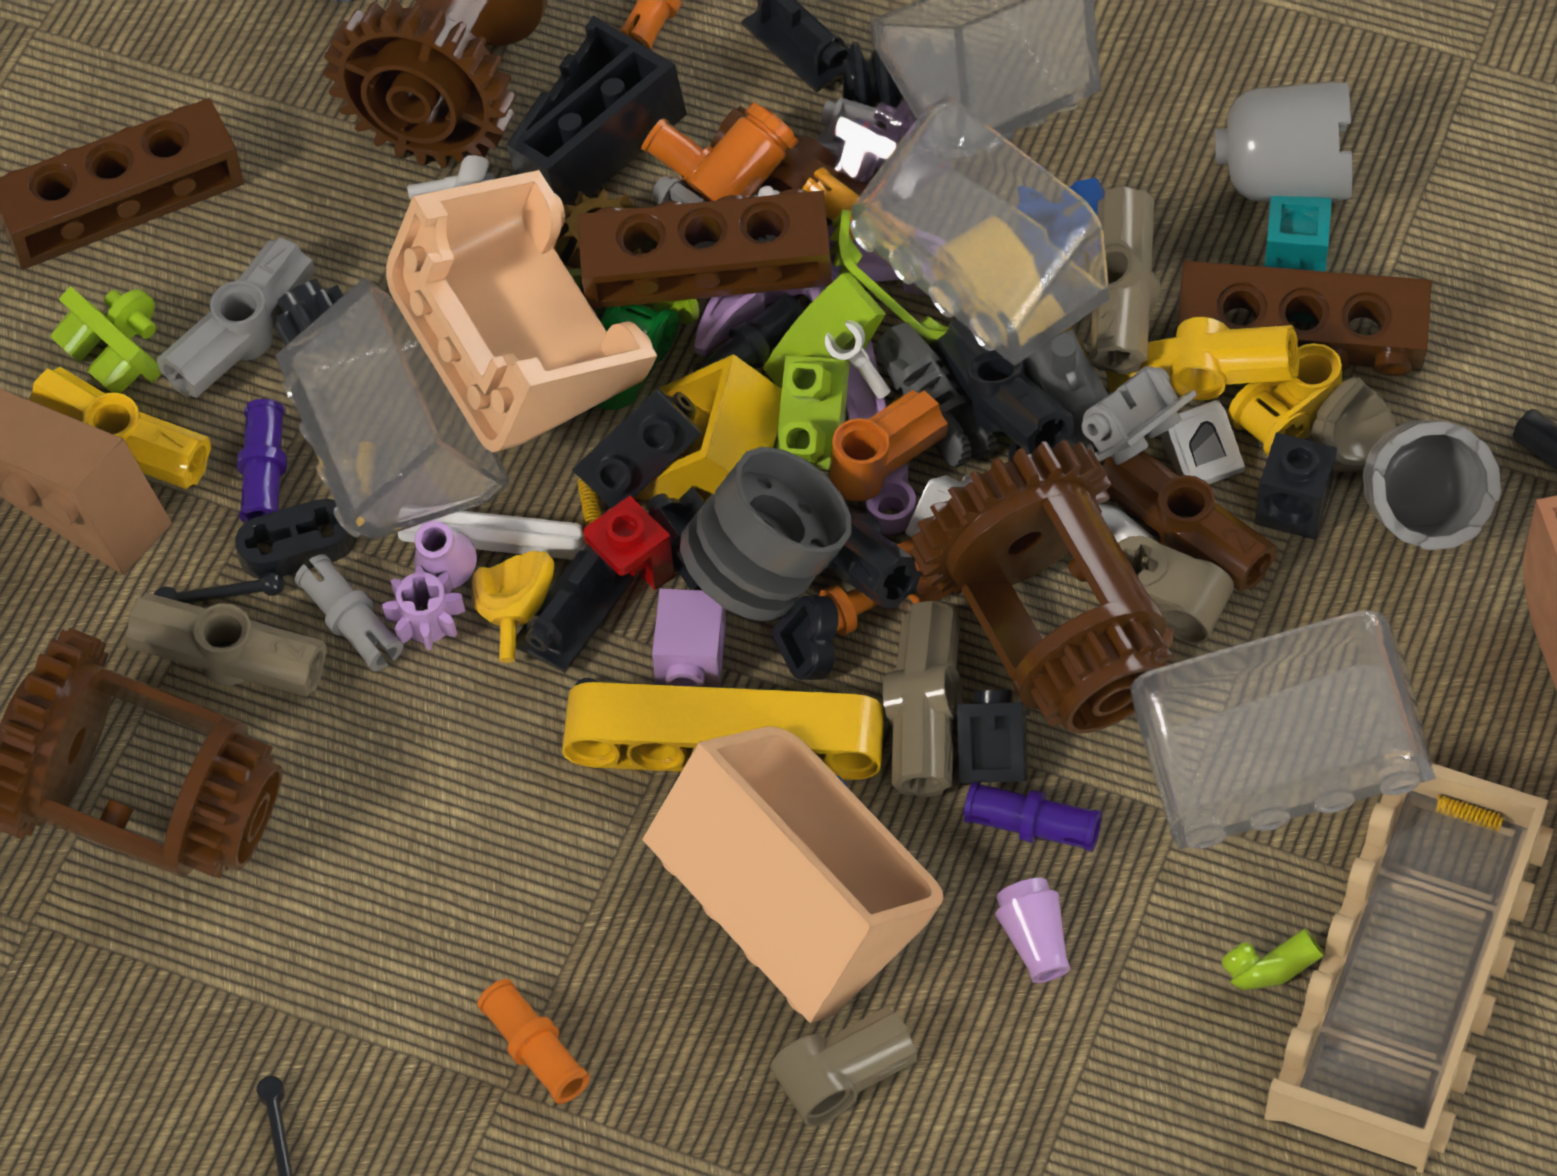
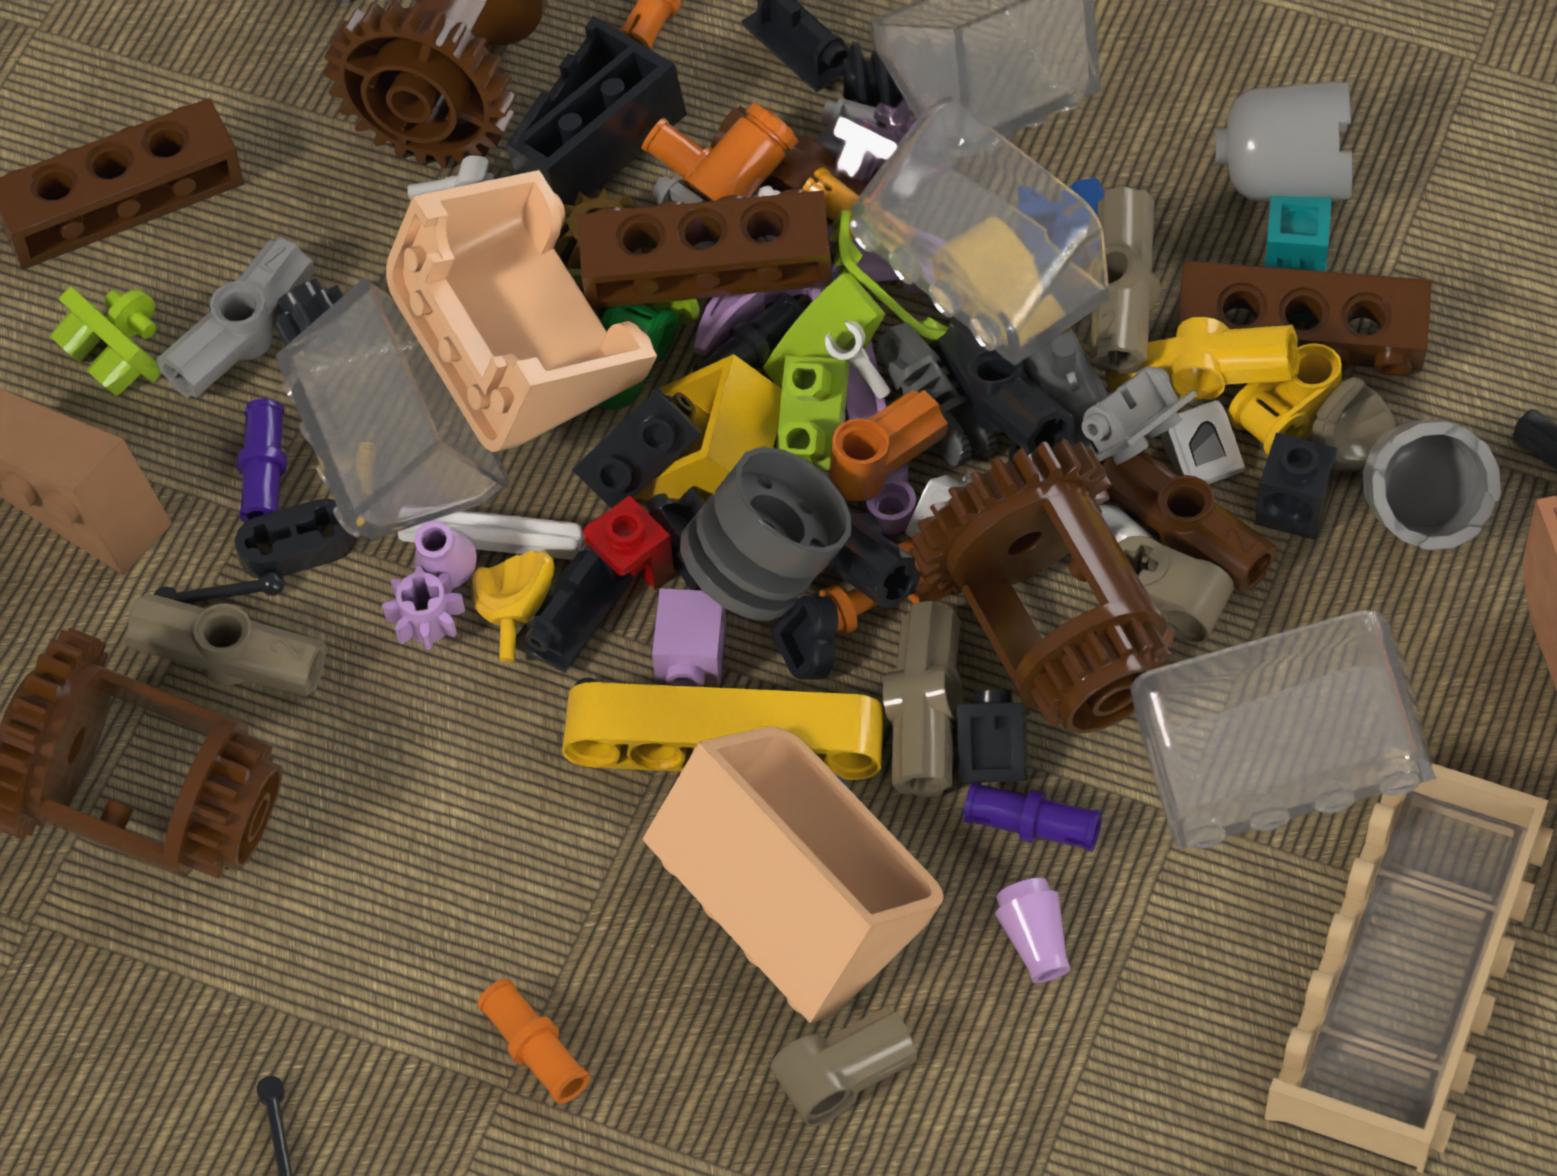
(157, 445): yellow piece -> none
(349, 612): light grey pin -> none
(586, 505): yellow leg -> none
(1275, 967): lime arm -> none
(1466, 810): yellow leg -> none

